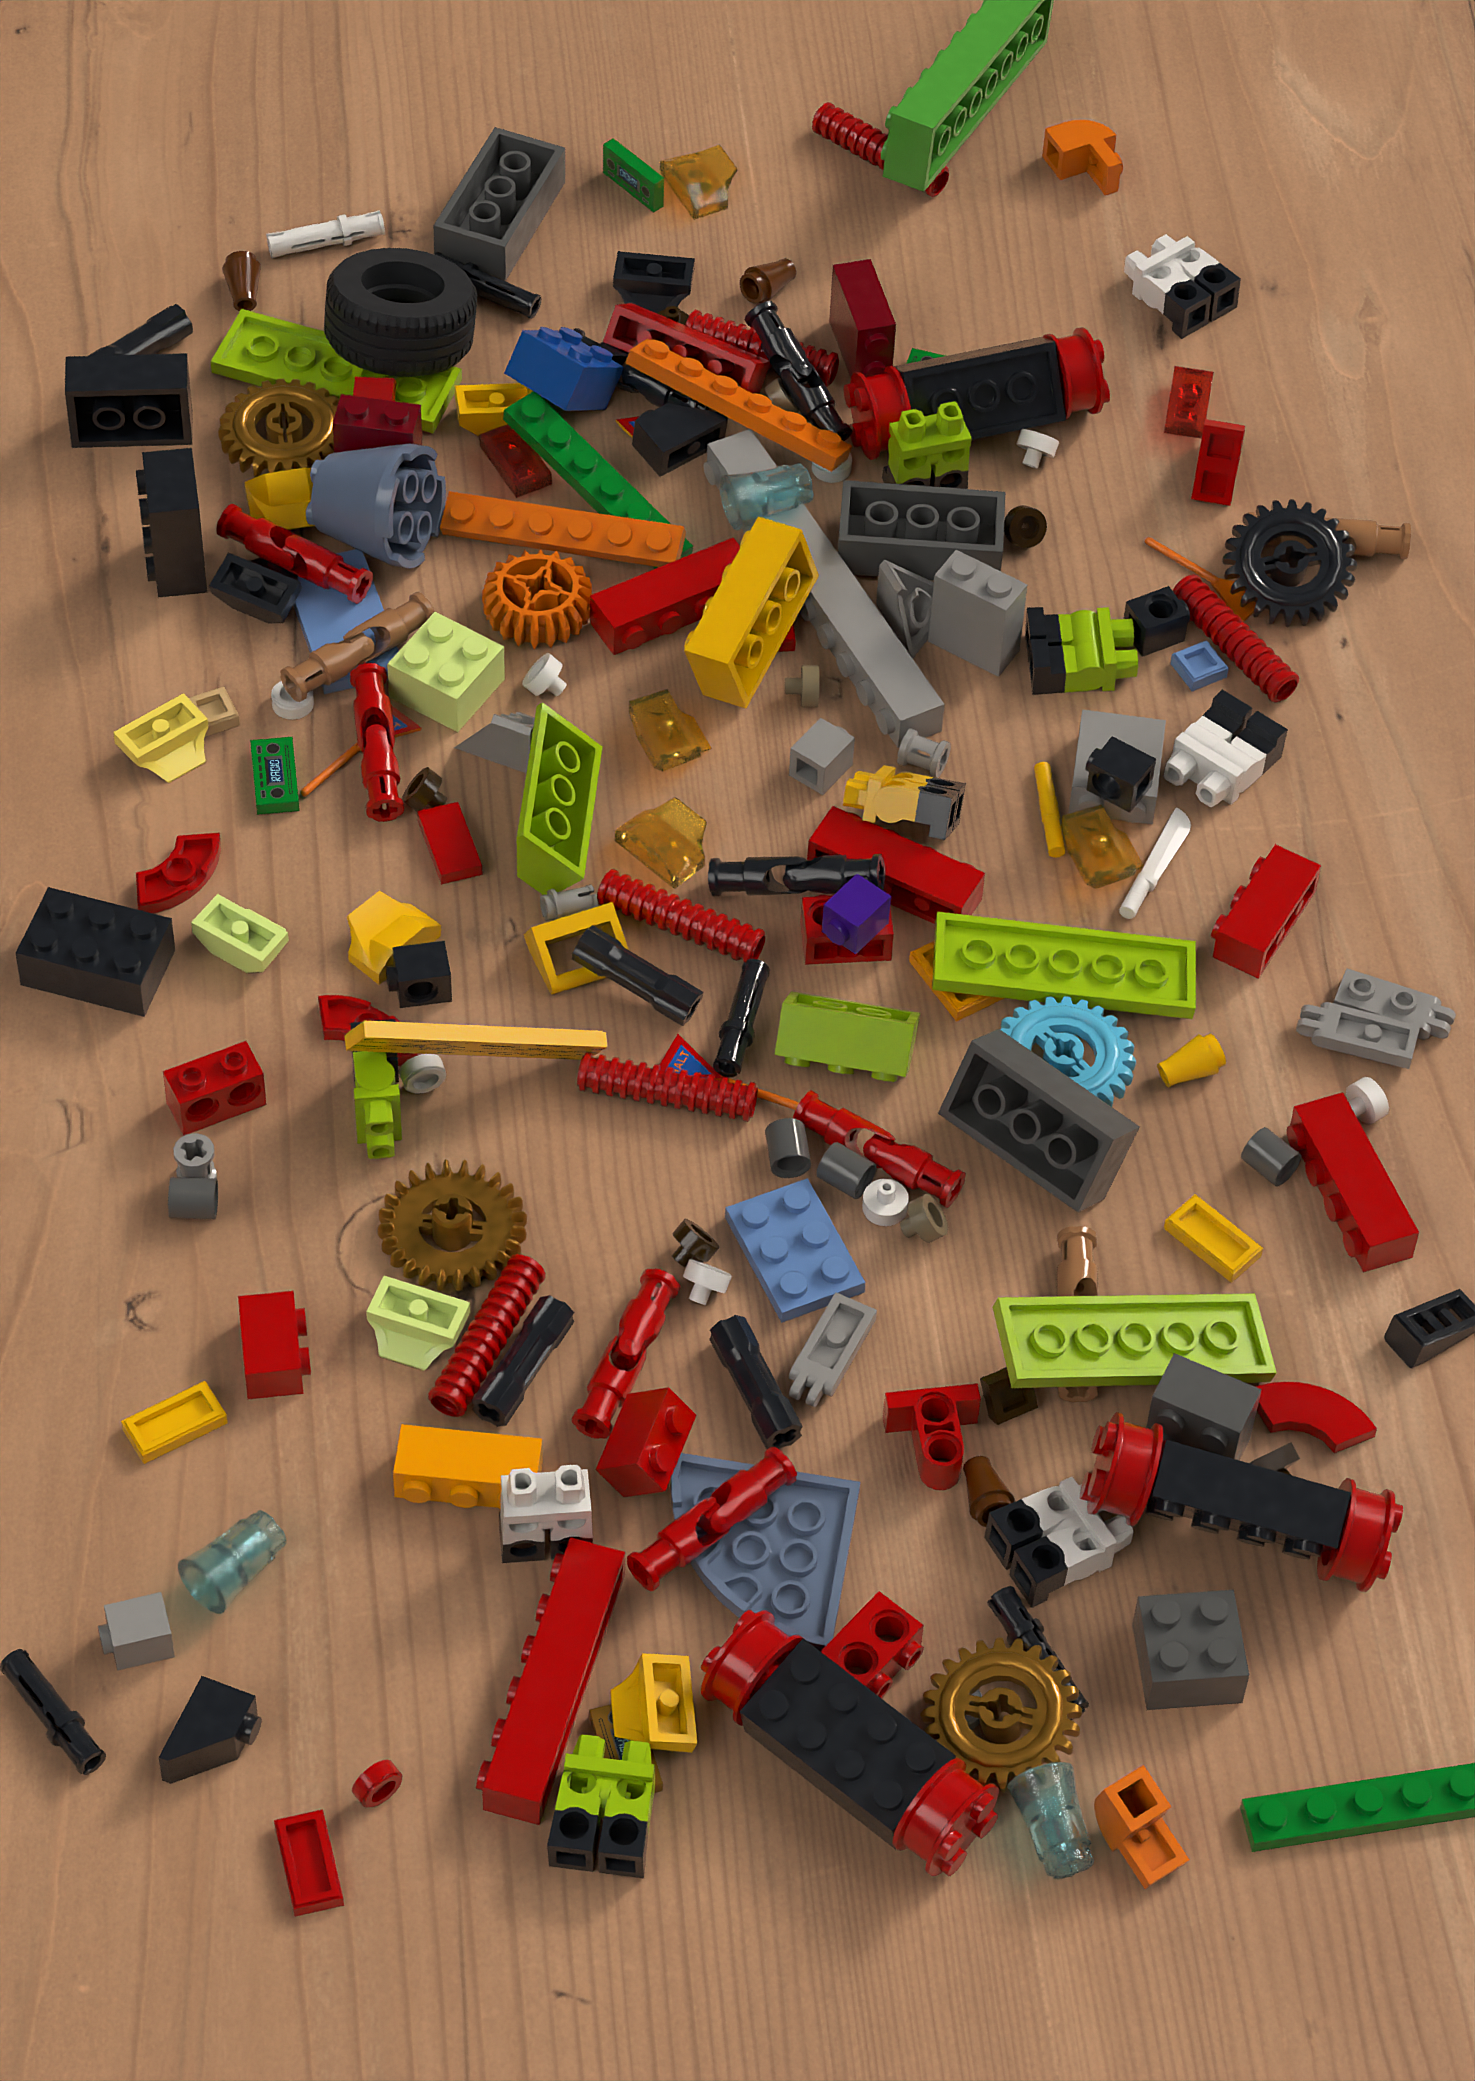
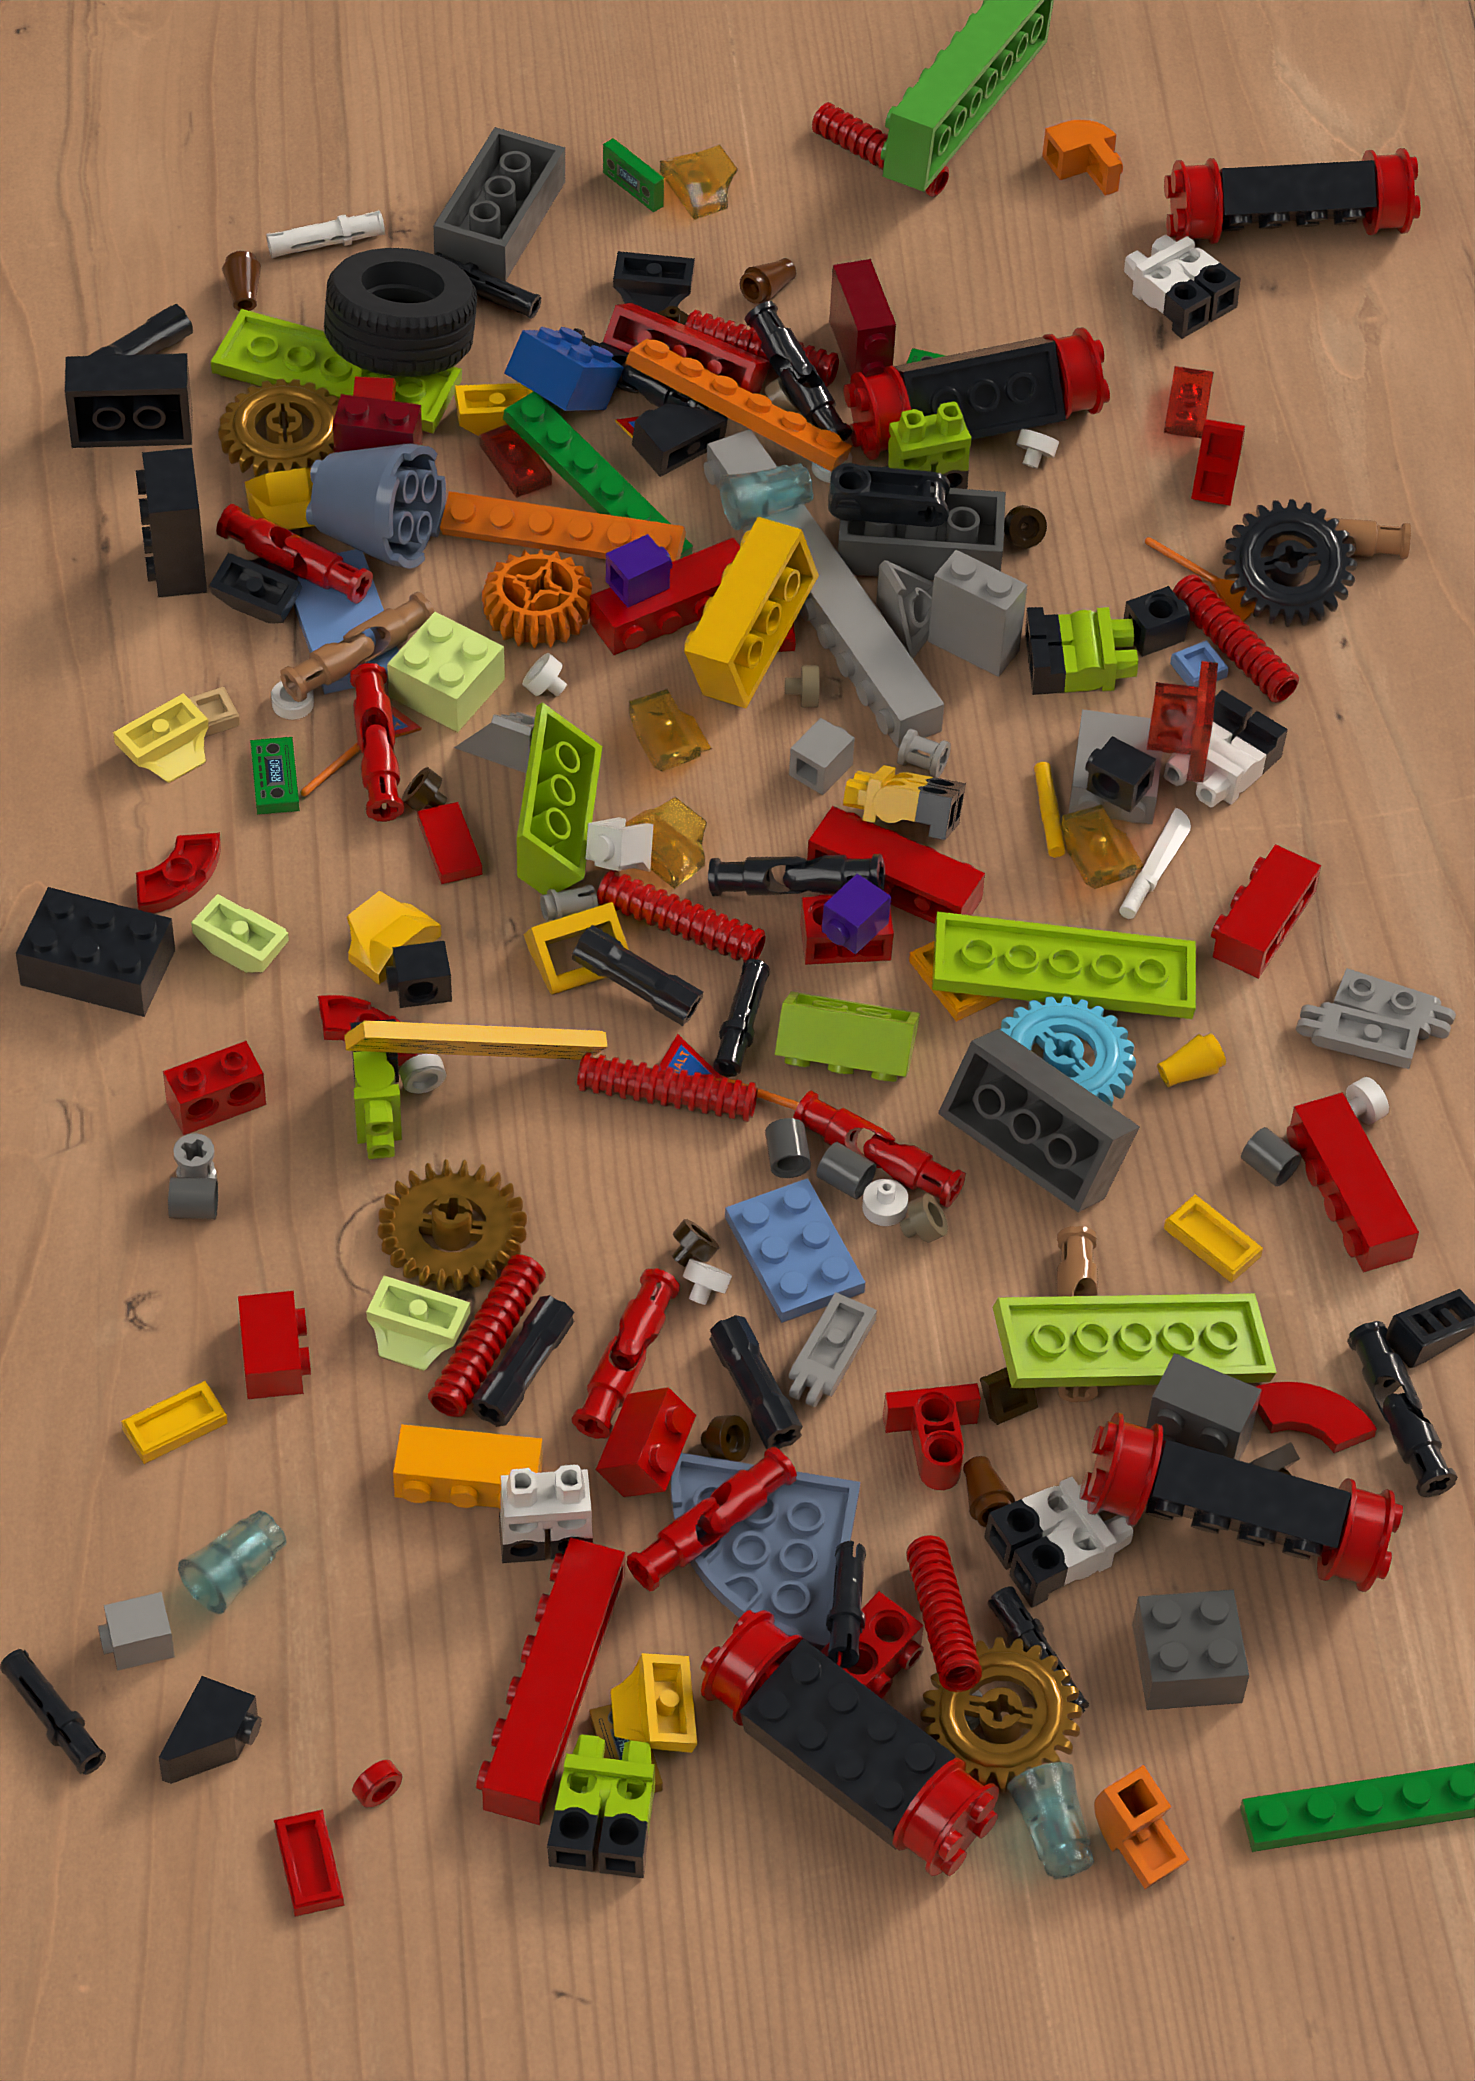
(619, 846): none -> white window
(638, 570): none -> dark purple brick
(727, 1438): none -> dark brown tile
(846, 1618): none -> black pin
(888, 495): none -> black piece
(943, 1614): none -> red piece
(1184, 719): none -> clear red bracket
(1217, 200): none -> brick
(1410, 1430): none -> black piece

